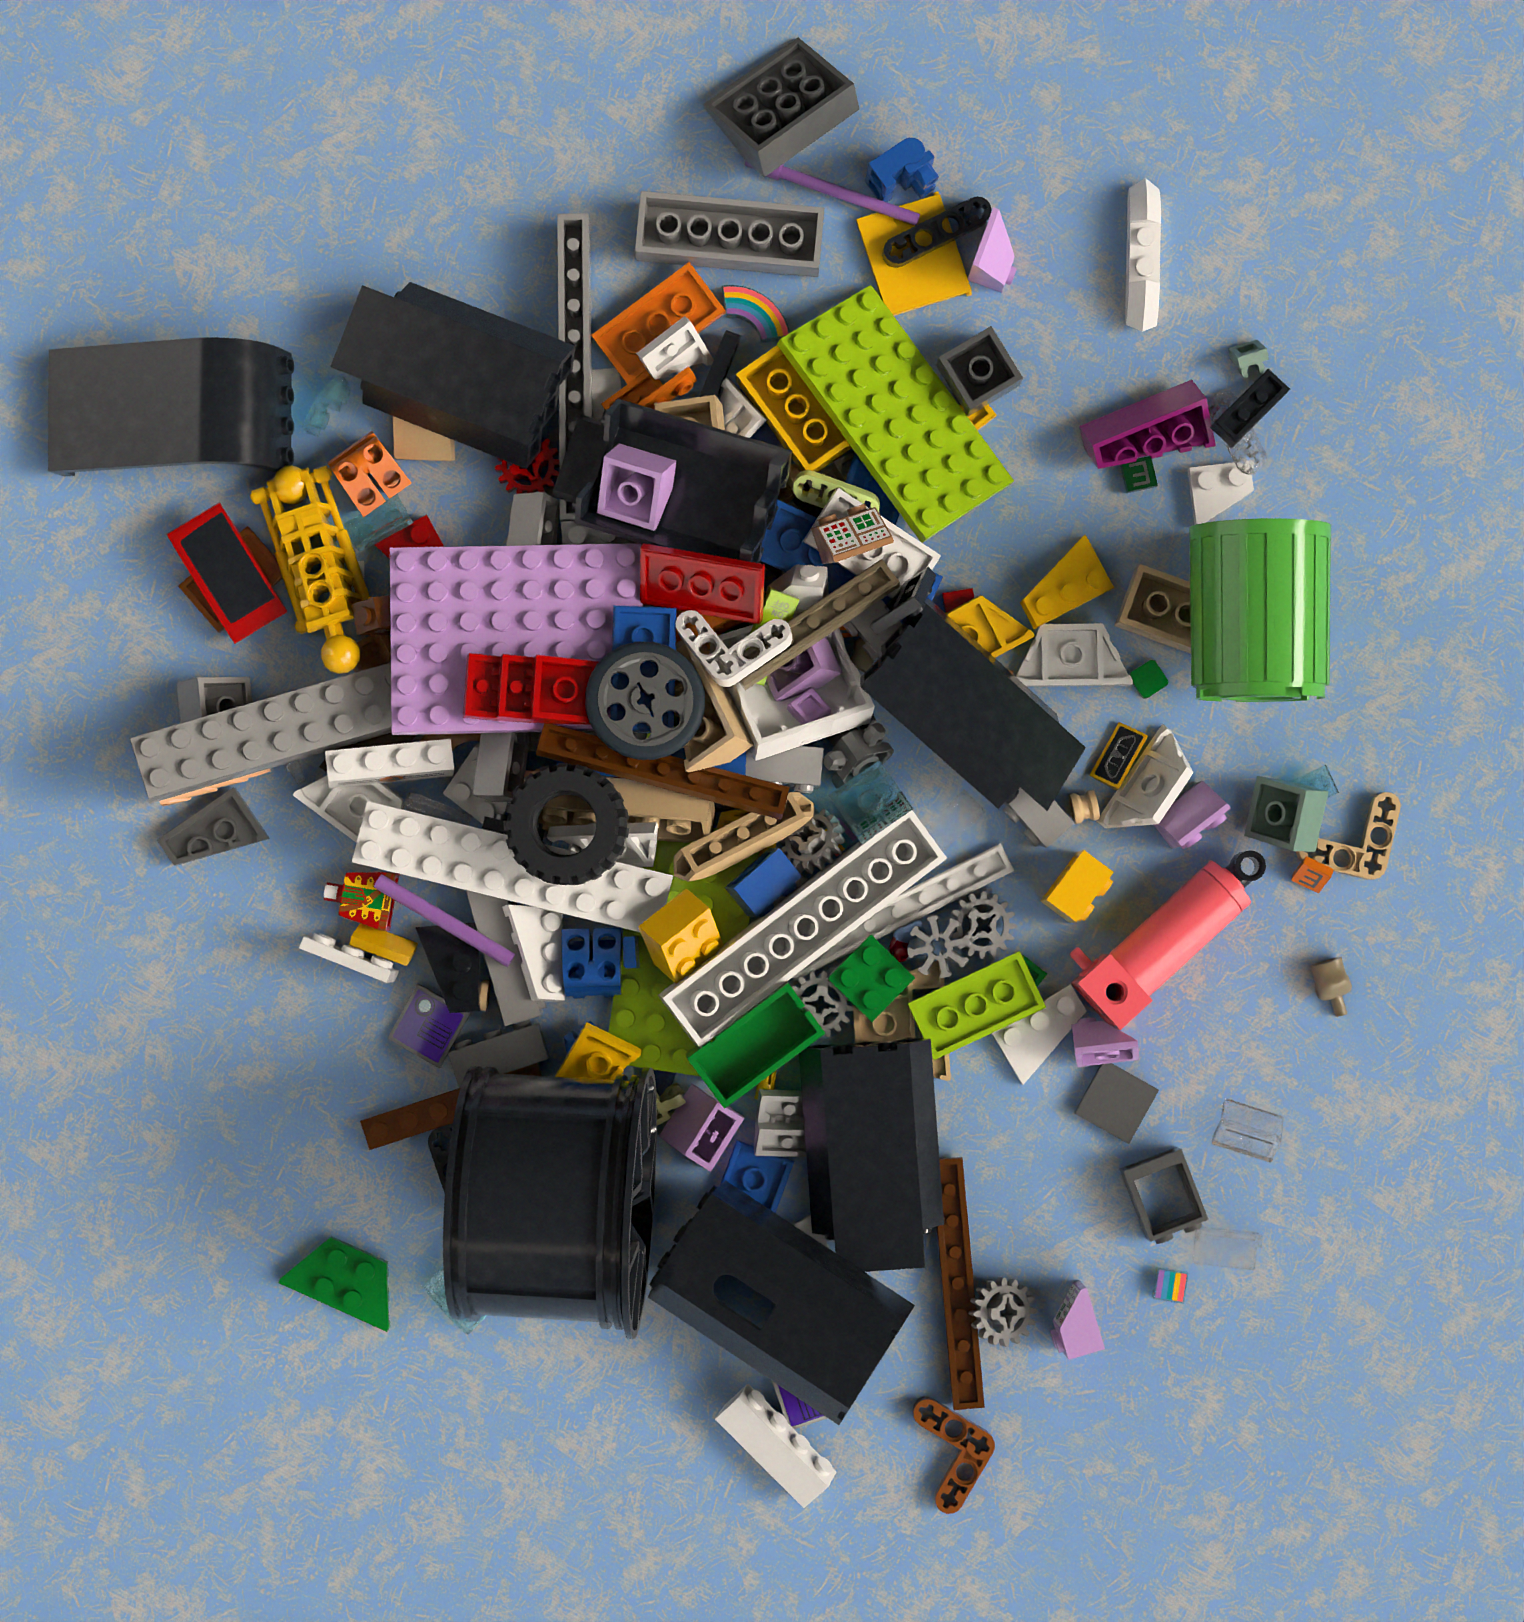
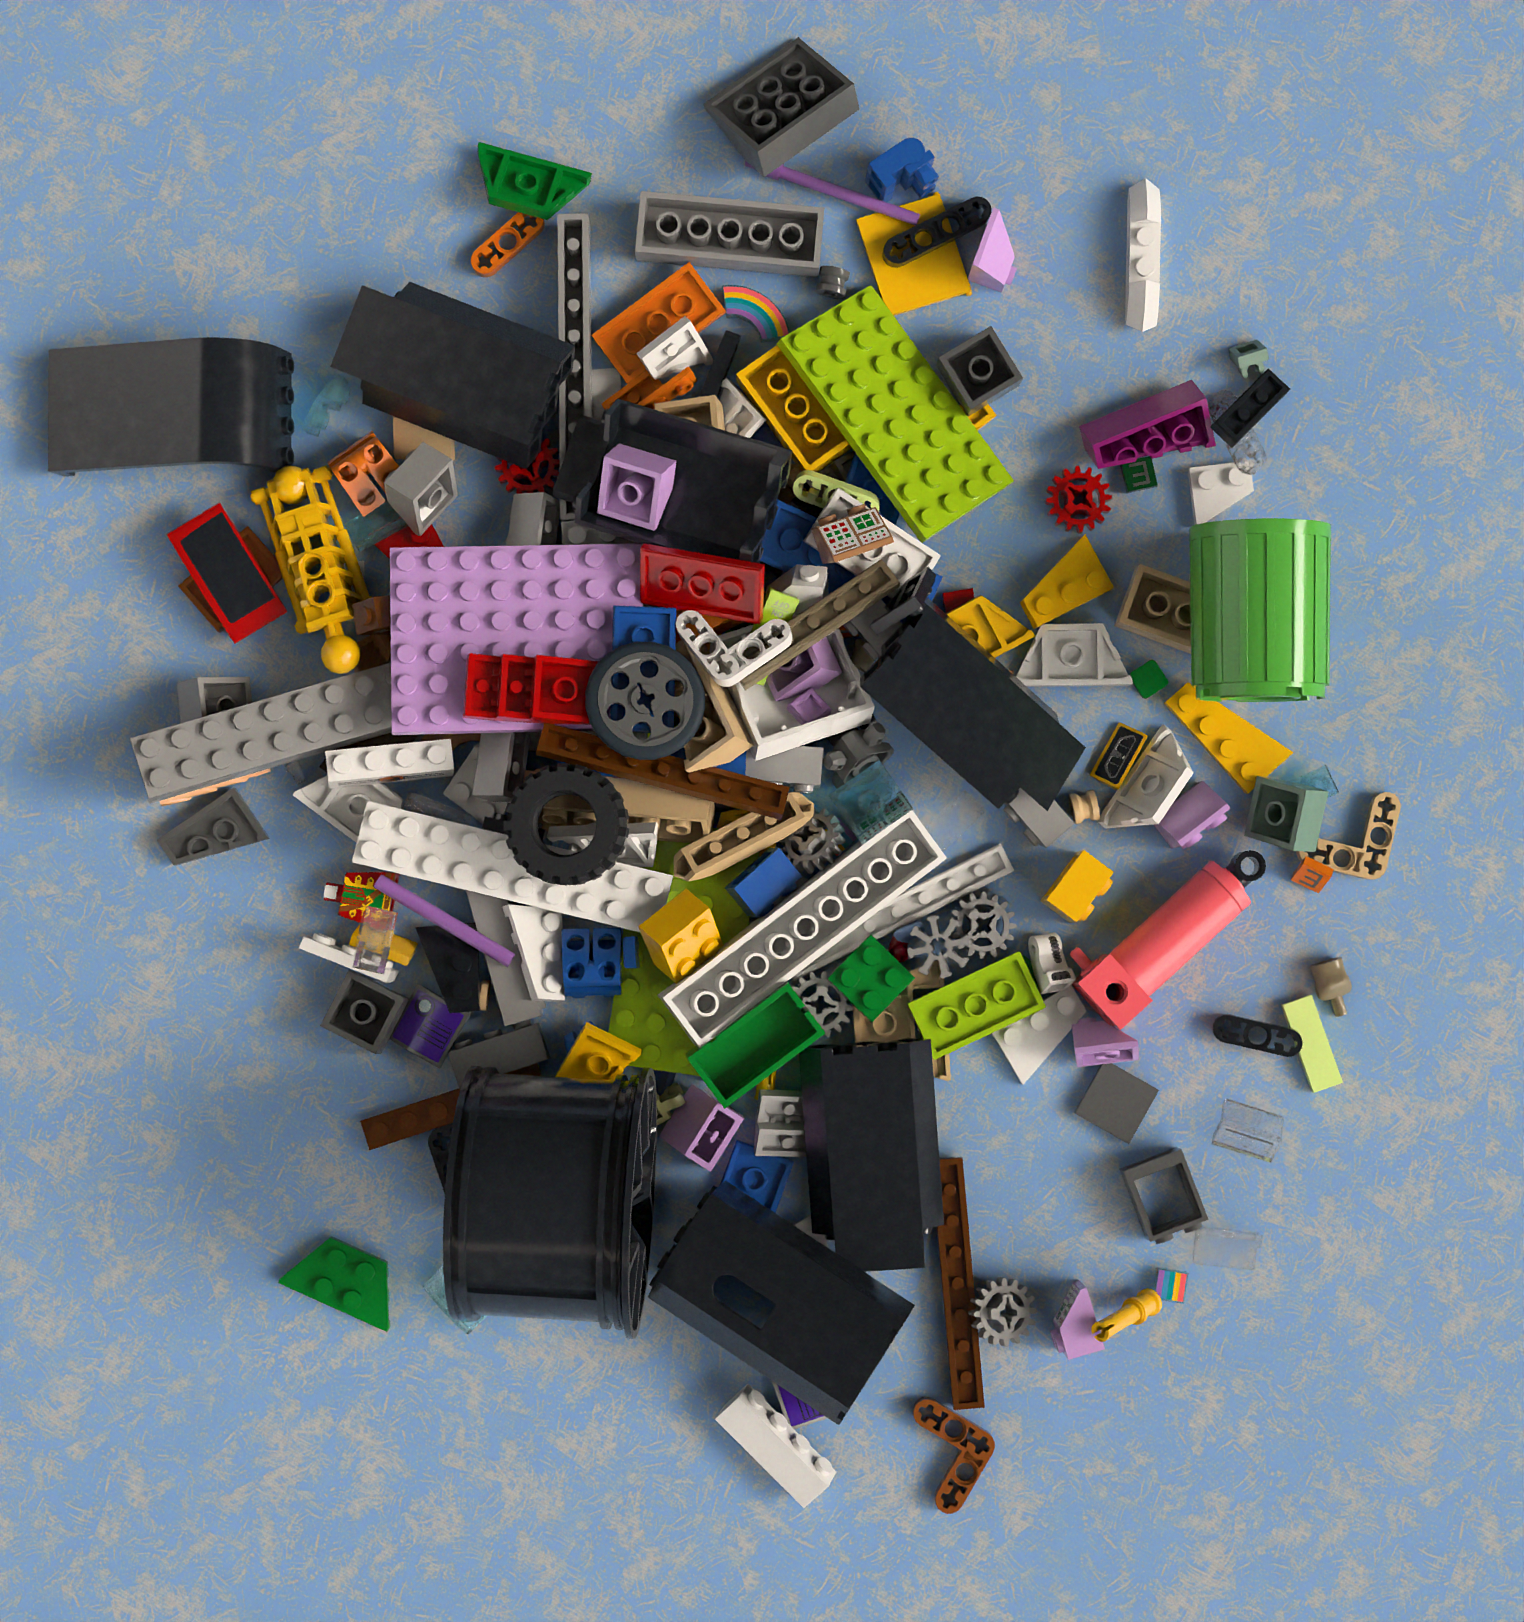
(364, 1012): none -> dark grey brick
(374, 939): none -> clear slope
(422, 487): none -> light grey slope
(485, 250): none -> orange beam
(528, 182): none -> green wing
(832, 282): none -> dark grey wheel
(1049, 963): none -> white leg
(1086, 508): none -> red gear
(1133, 1311): none -> yellow pin
(1228, 738): none -> yellow wing
(1282, 1033): none -> black beam
(1315, 1052): none -> yellowish green tile

